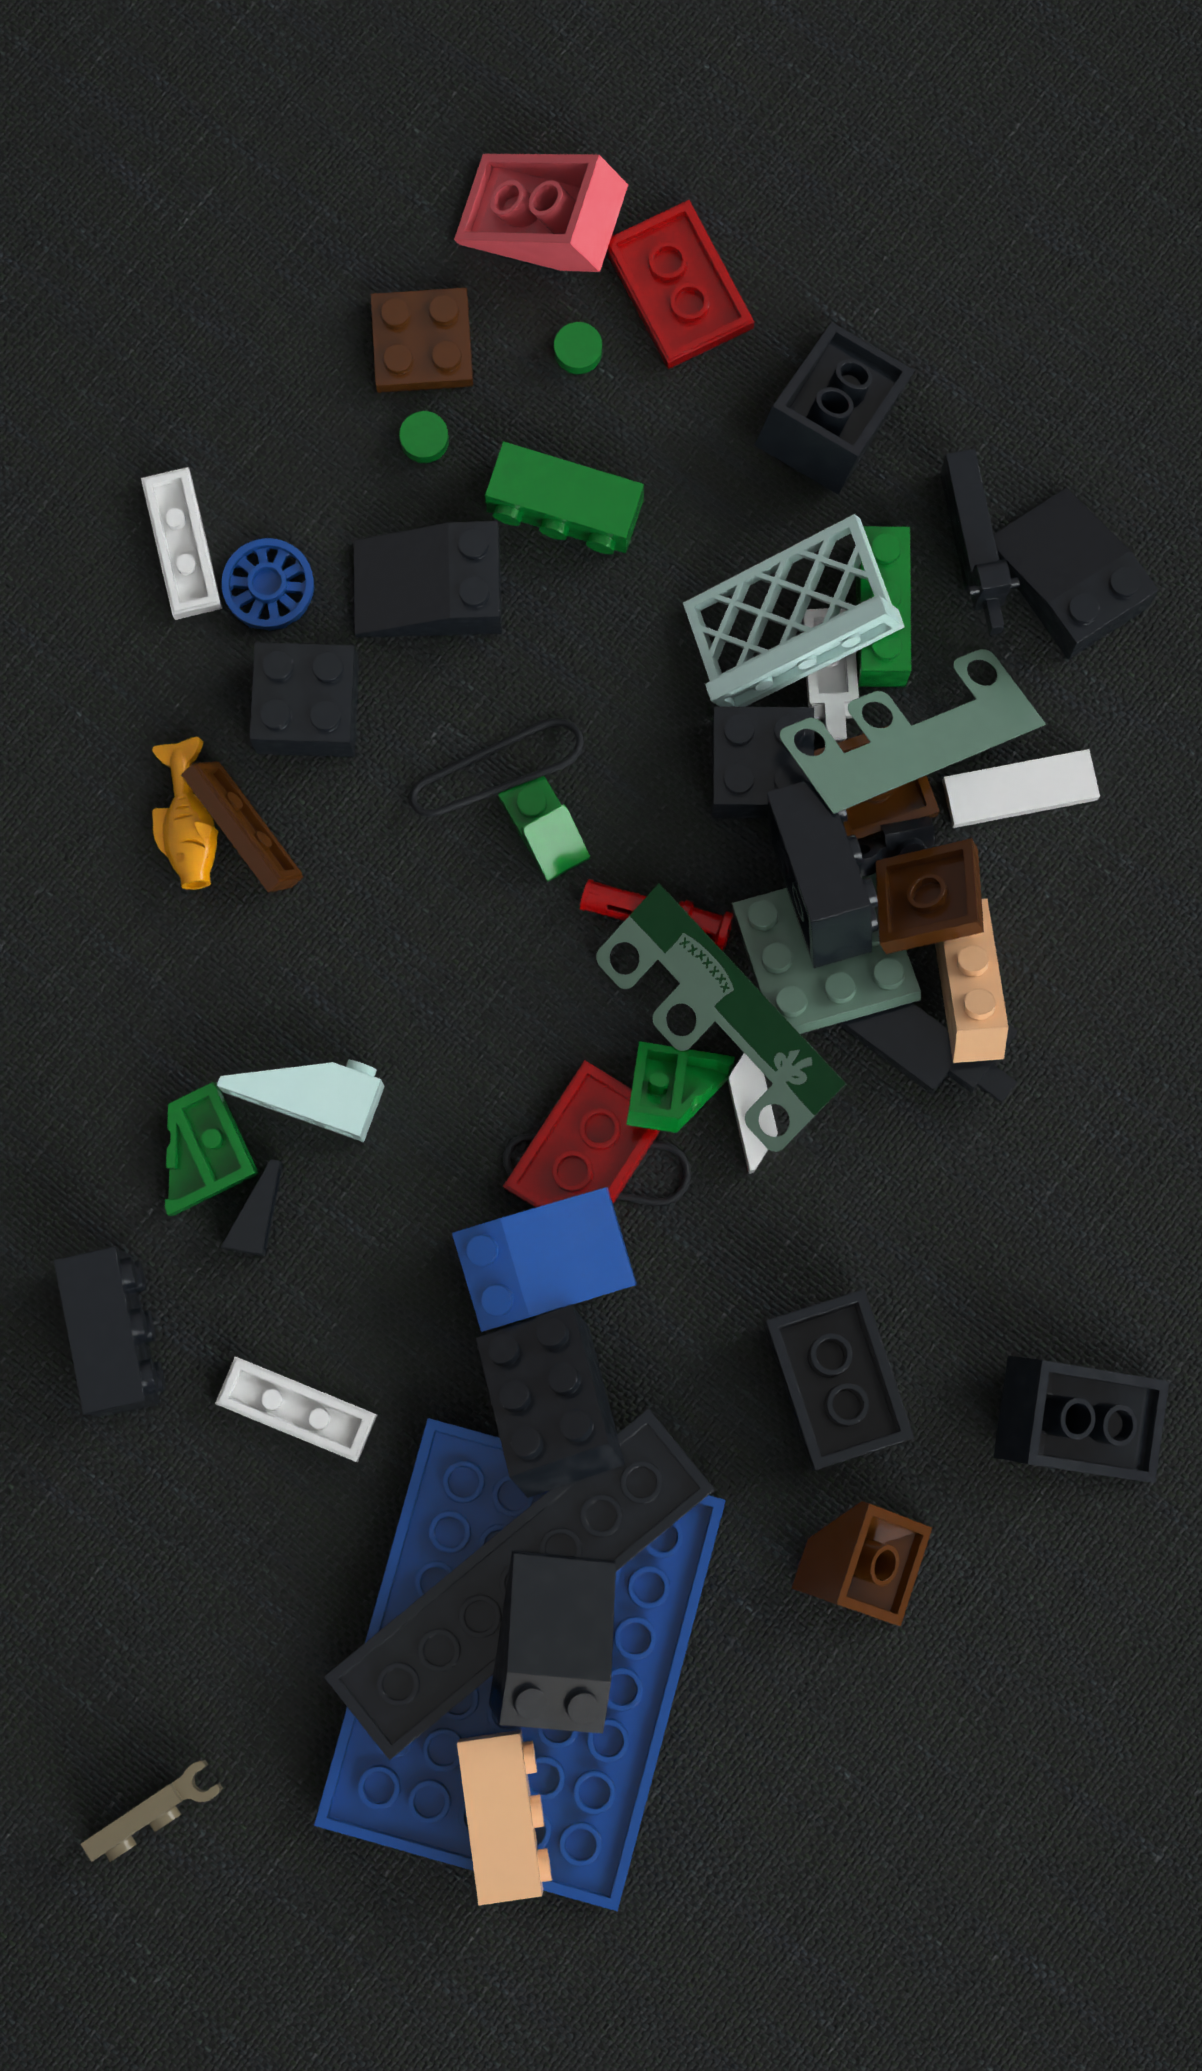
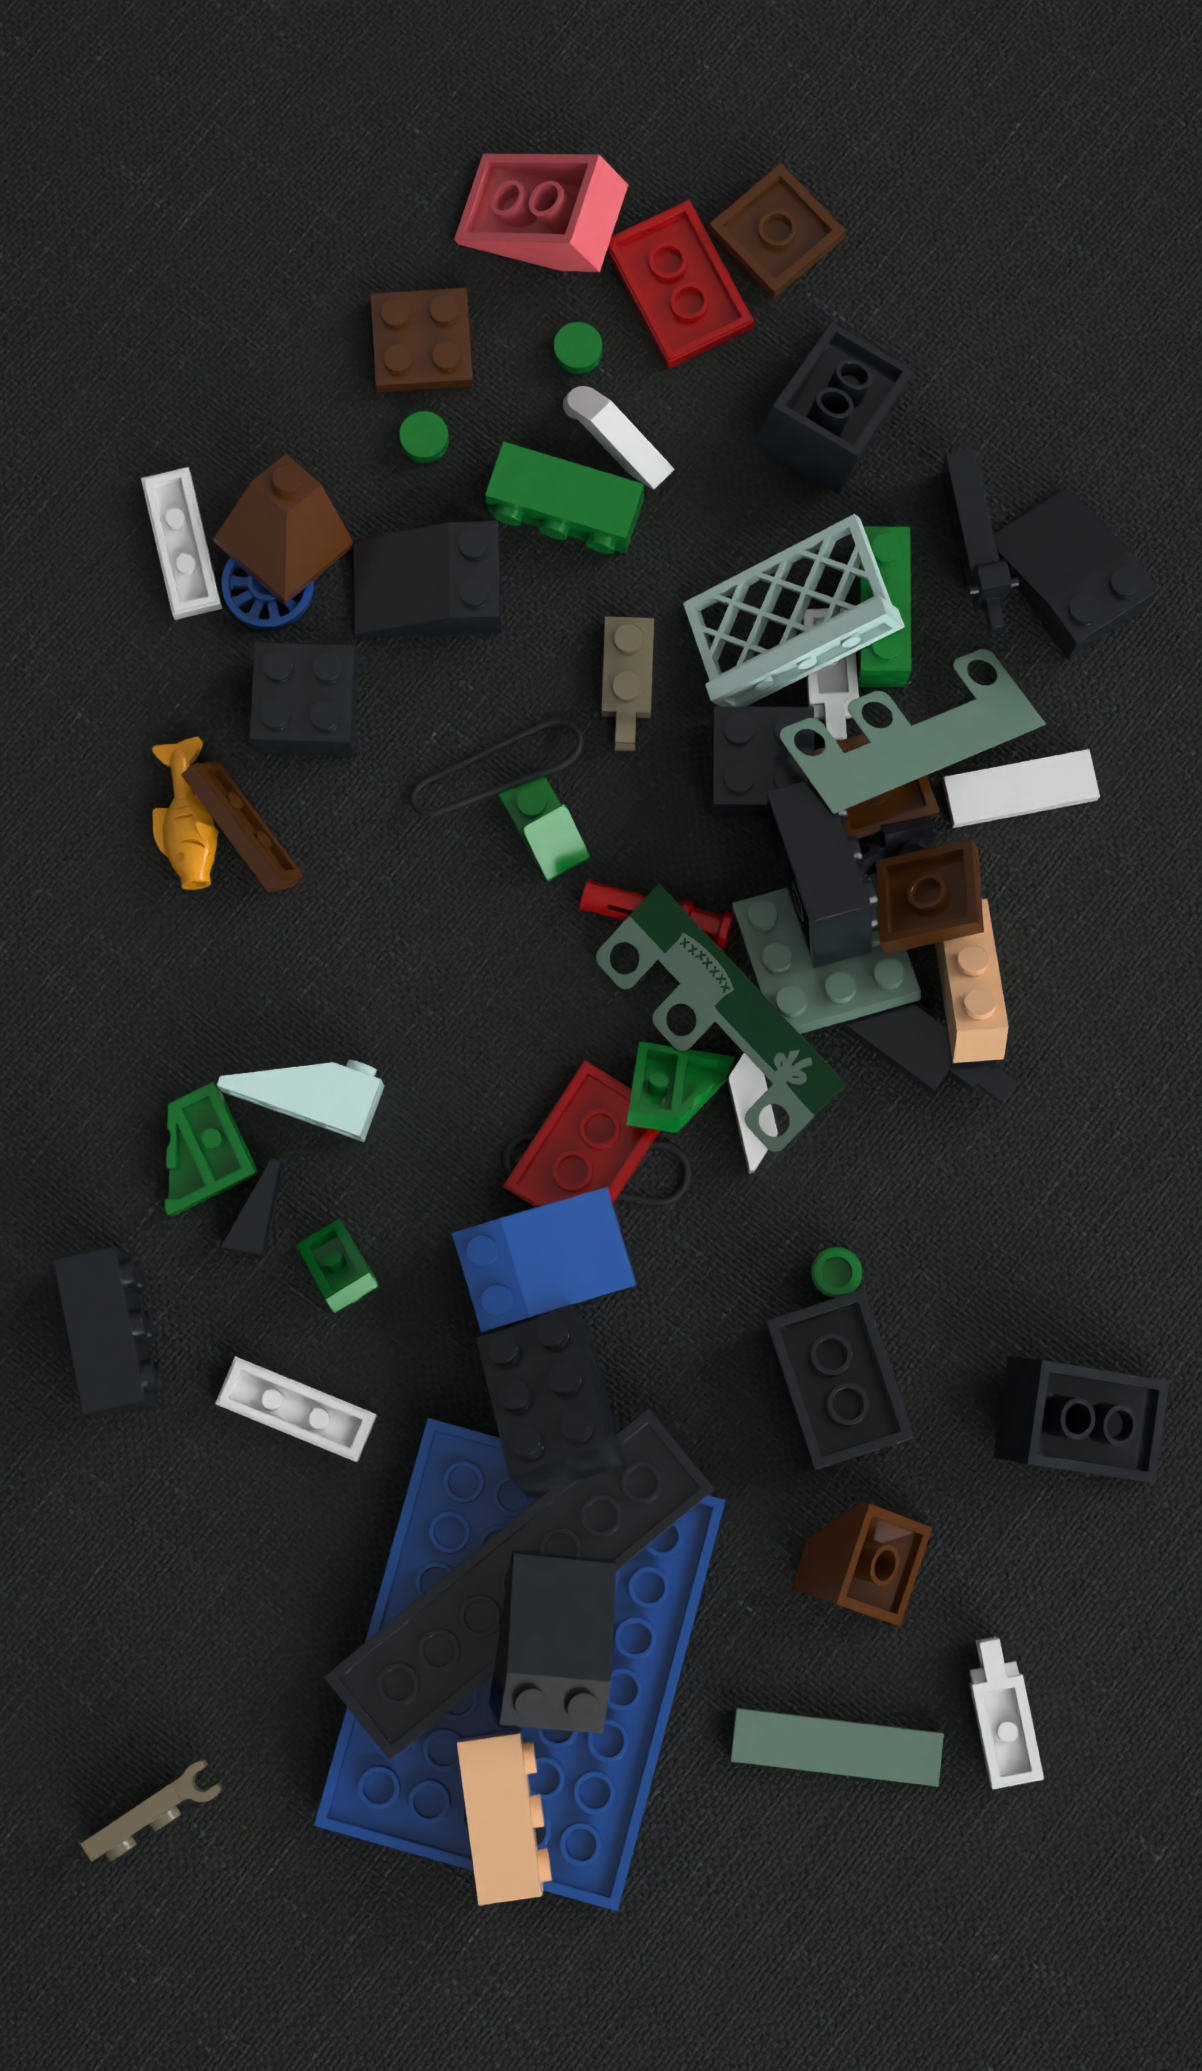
(284, 530): none -> reddish brown slope
(337, 1266): none -> green slope
(617, 435): none -> white piece
(627, 675): none -> dark tan plate
(777, 231): none -> reddish brown plate
(836, 1272): none -> green tile
(837, 1747): none -> sand green tile
(1004, 1718): none -> white hinge

